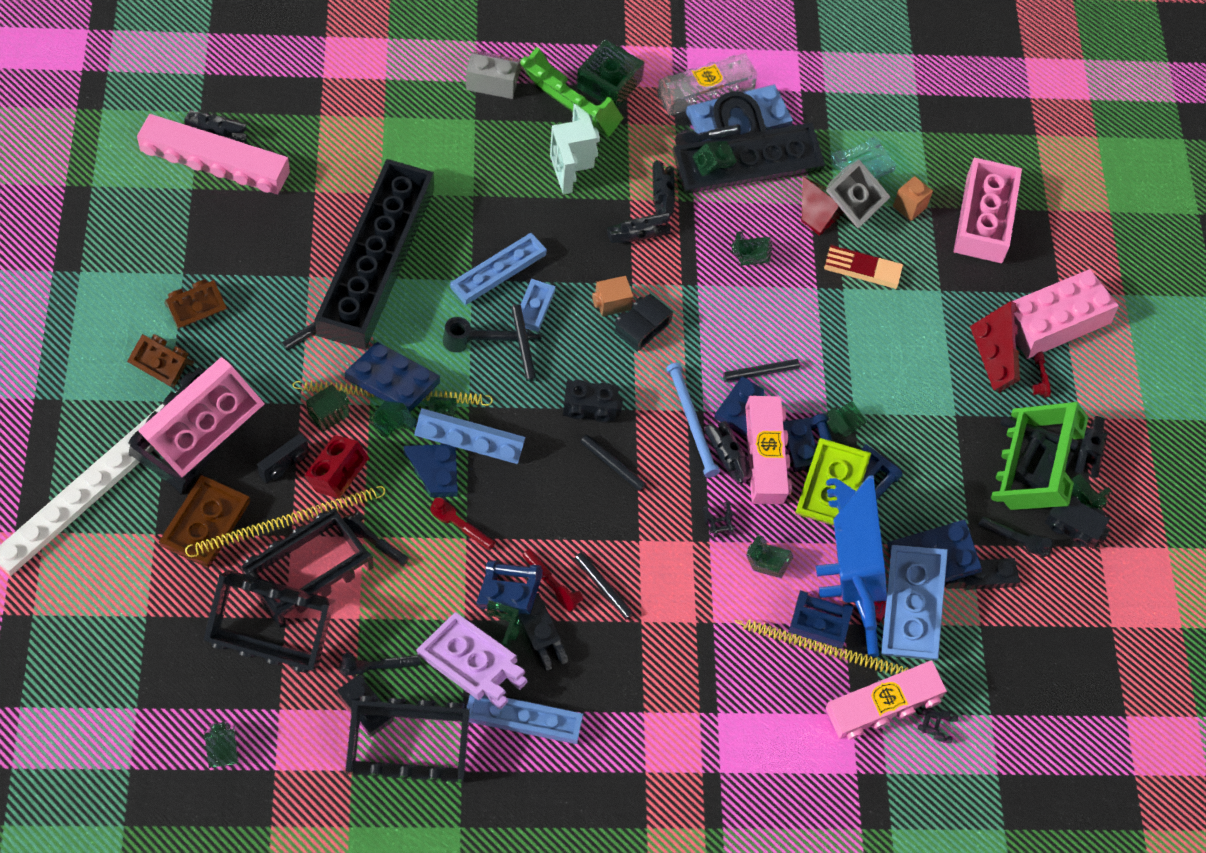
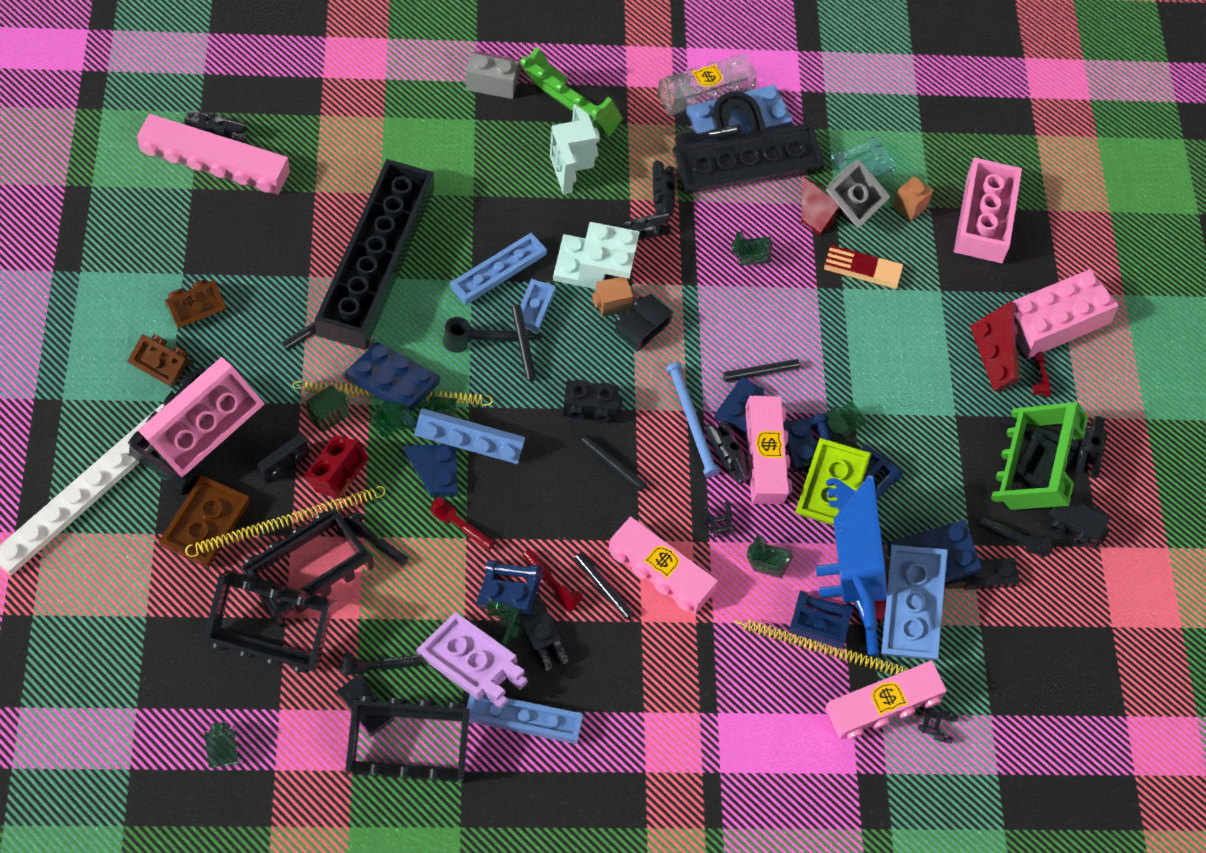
(603, 252): none -> light aqua bracket
(610, 73): clear green brick -> none
(662, 566): none -> bright pink brick
(713, 156): clear green bracket -> none
(1088, 495): clear green bracket -> none

